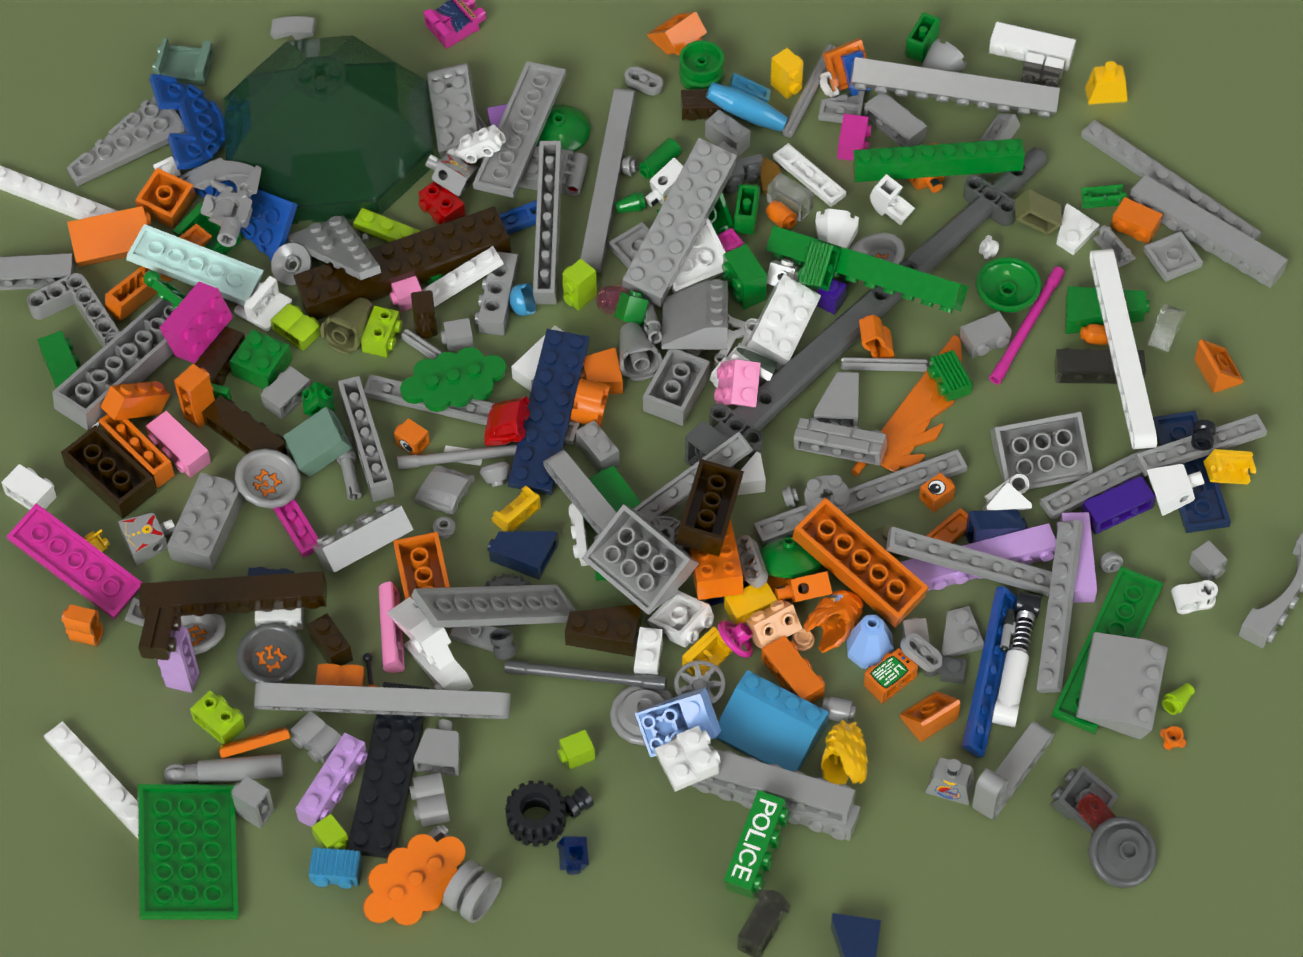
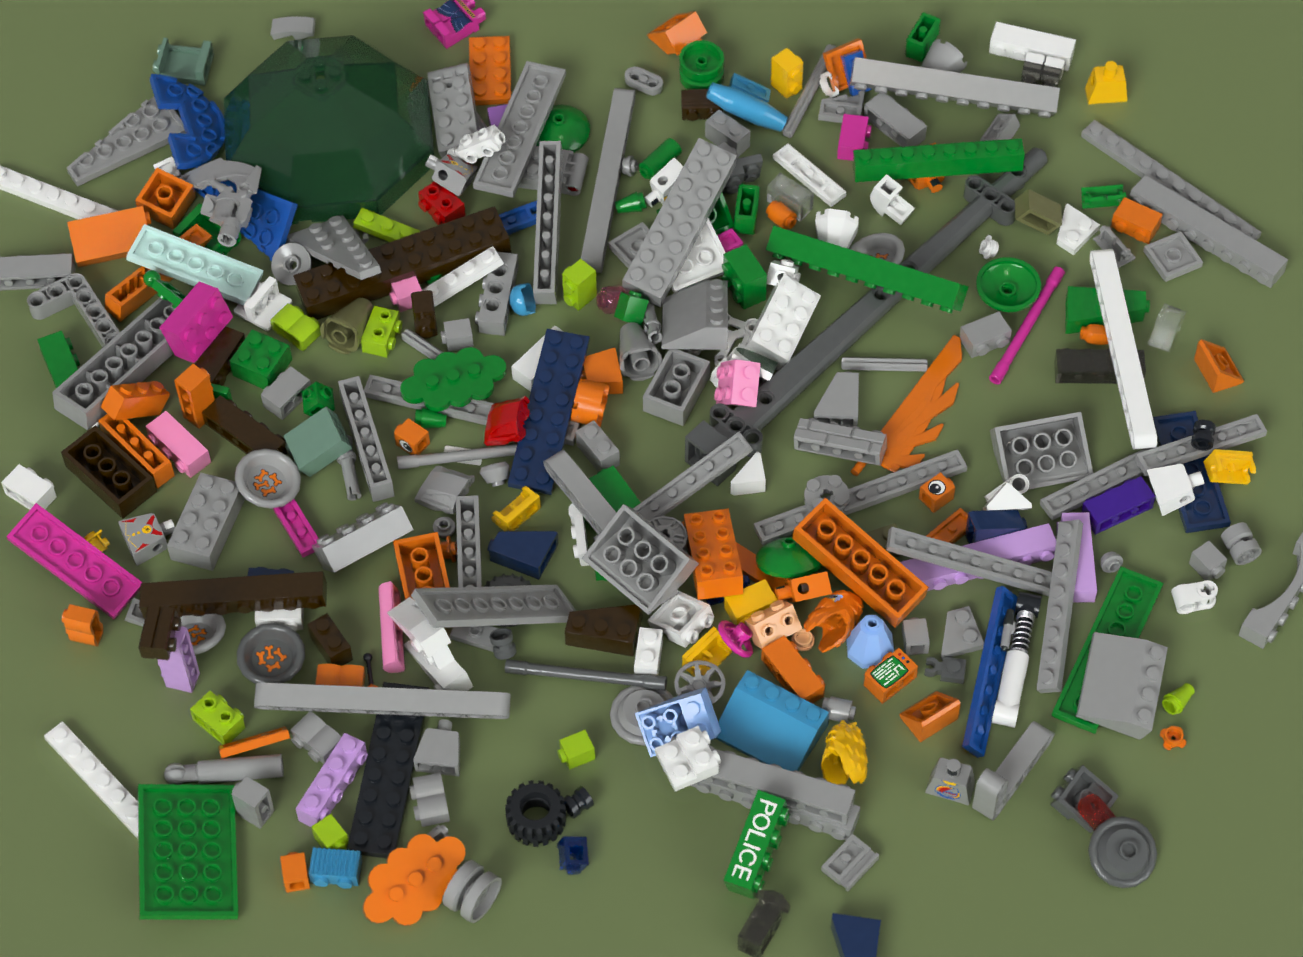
(295, 872): none -> orange brick
(430, 419): none -> green cone
(449, 549): none -> orange plate
(468, 541): none -> light grey brick
(490, 69): none -> orange plate
(709, 507): dark brown brick -> none
(755, 580): light grey beam -> none
(768, 173): pearl gold tile -> none
(790, 496): light grey plate -> none
(818, 265): green brick -> none
(834, 298): dark purple brick -> none
(850, 862): none -> light grey plate
(876, 337): orange brick -> none
(921, 652): light grey plate -> none
(949, 376): green brick -> none
(1241, 543): none -> light grey wheel

